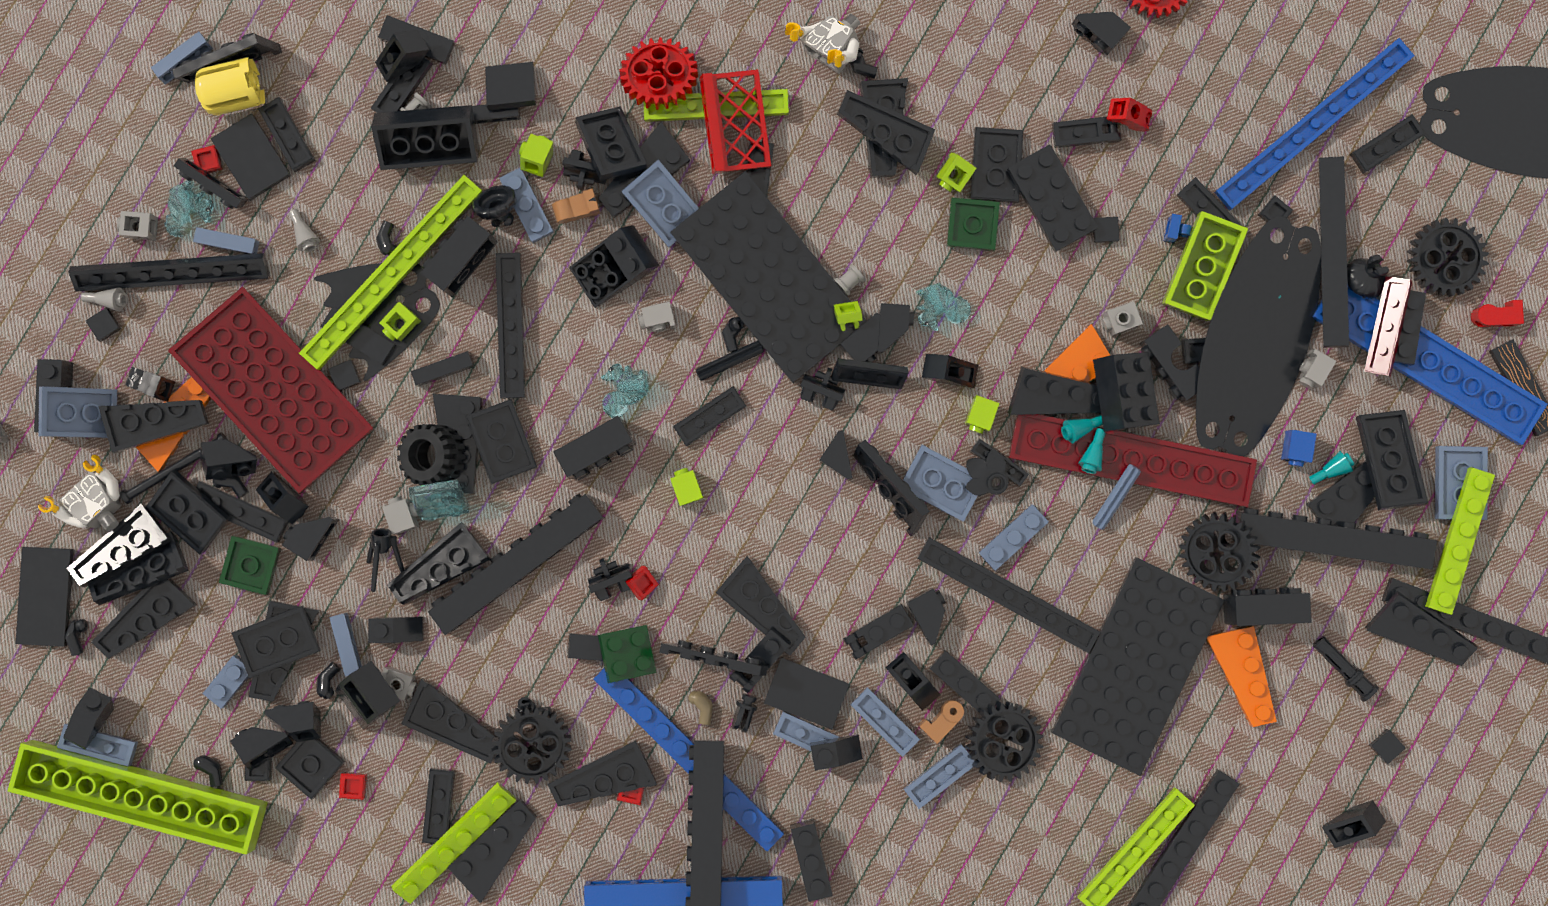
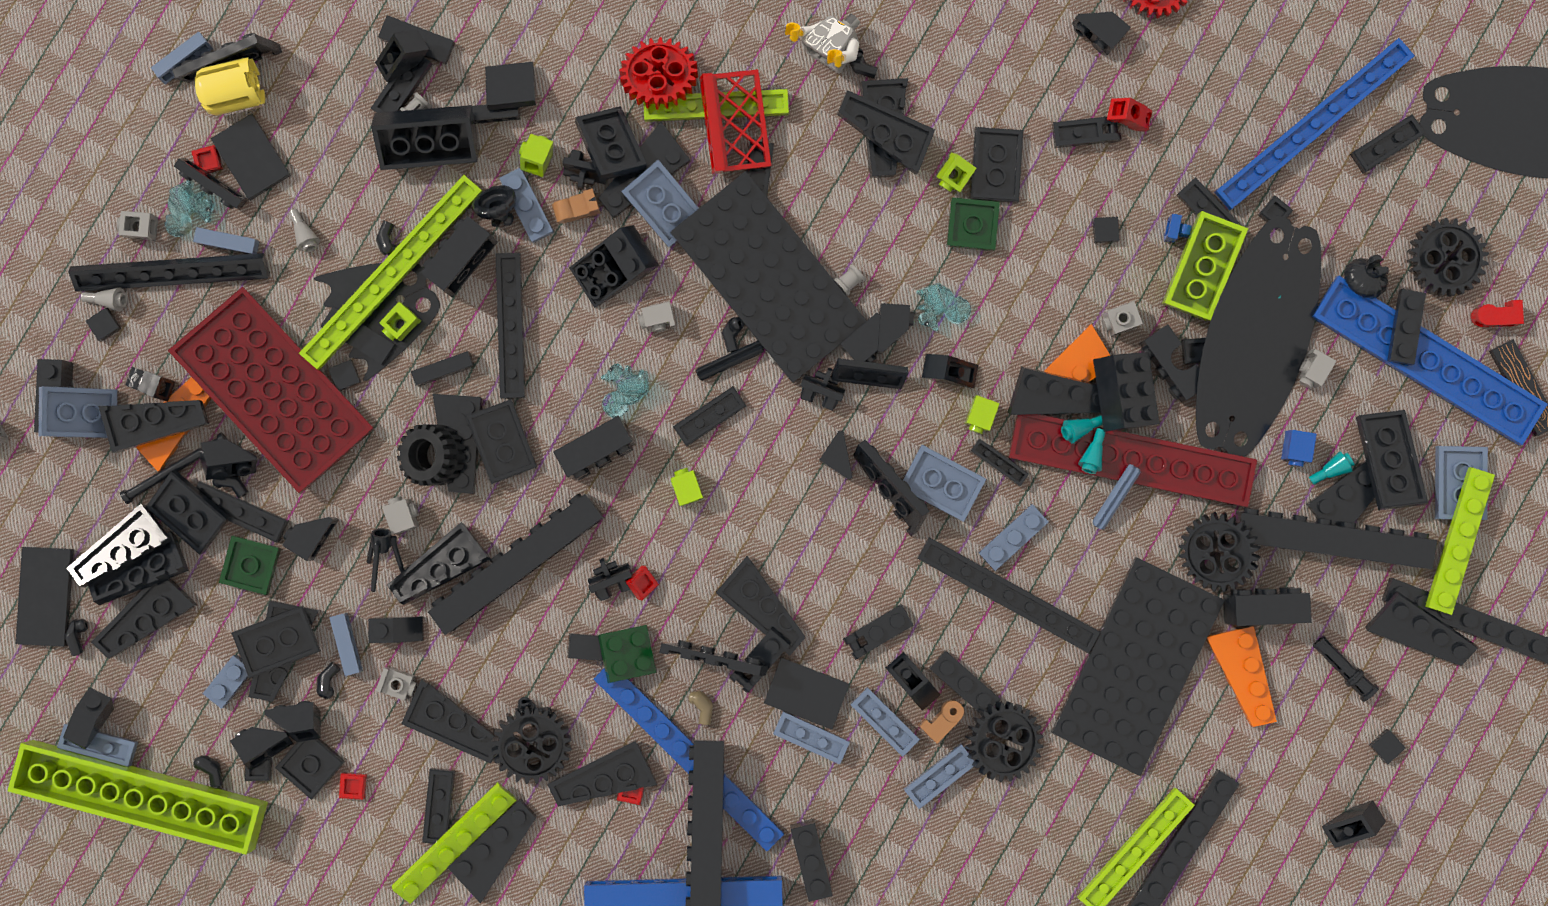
(90, 500): torso -> none
(282, 498): black slope -> none
(286, 134): black tile -> none
(367, 694): black slope -> none
(439, 500): clear light blue plate -> none
(741, 706): black arm -> none
(836, 752): black slope -> none
(848, 313): lime tile -> none
(928, 613): black slope -> none
(984, 472): black plate -> none
(1052, 198): black plate -> none
(1333, 252): black tile -> none
(1388, 326): tile -> none

